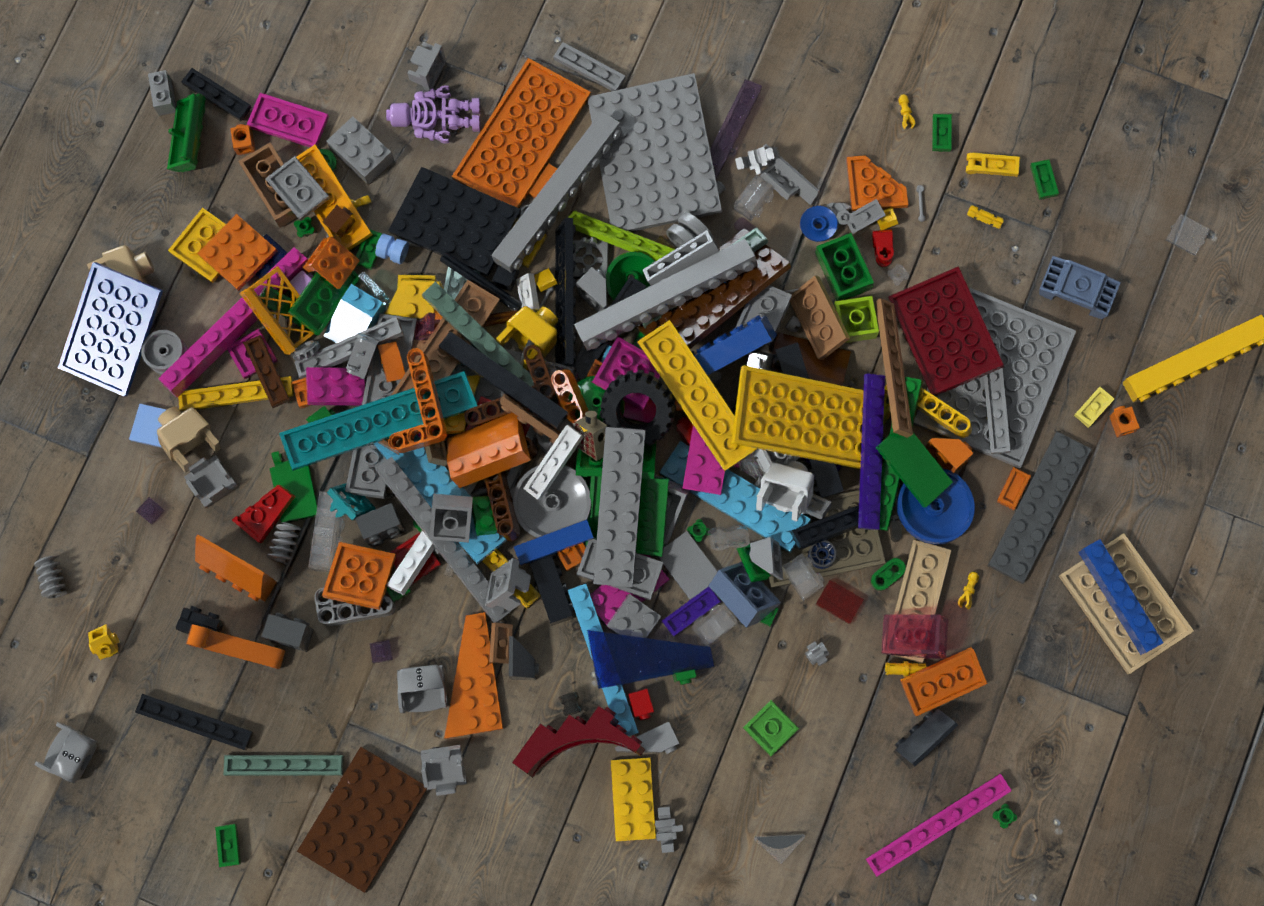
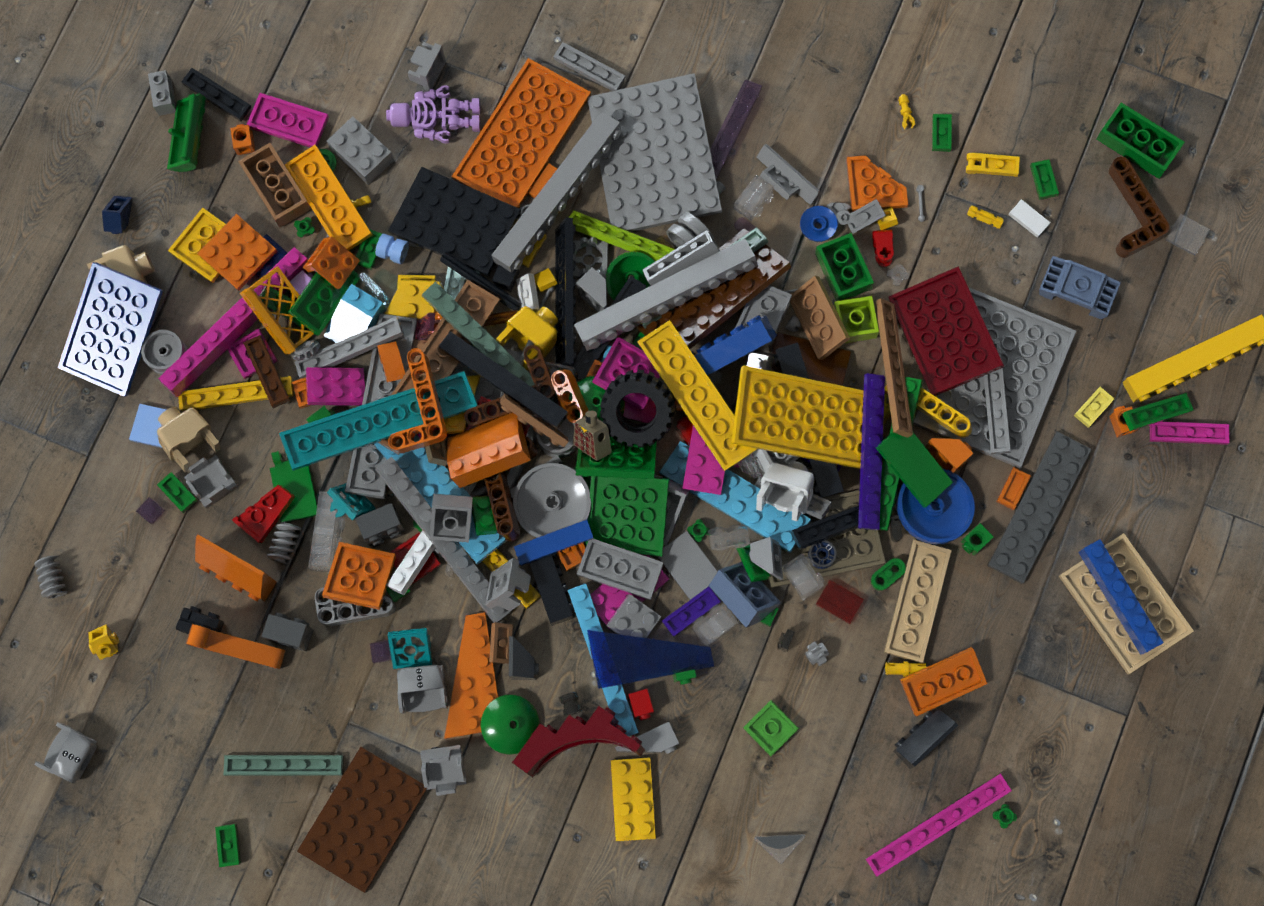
(117, 214): none -> dark blue slope
(177, 492): none -> green plate
(194, 722): black plate -> none
(297, 188): light grey tile -> none
(339, 220): reddish brown brick -> none
(361, 355): light grey hinge -> none
(399, 662): none -> teal piece
(497, 719): none -> green dish
(553, 462): white plate -> none
(619, 506): light grey plate -> none
(666, 829): light grey piece -> none
(757, 159): light grey piece -> none
(785, 640): none -> clear smoke plate
(915, 636): clear pink slope -> none
(968, 590): yellow piece -> none
(980, 532): none -> green brick
(1029, 218): none -> white tile
(1139, 209): none -> reddish brown beam
(1140, 140): none -> green brick
(1157, 412): none -> green plate
(1189, 433): none -> dark pink plate

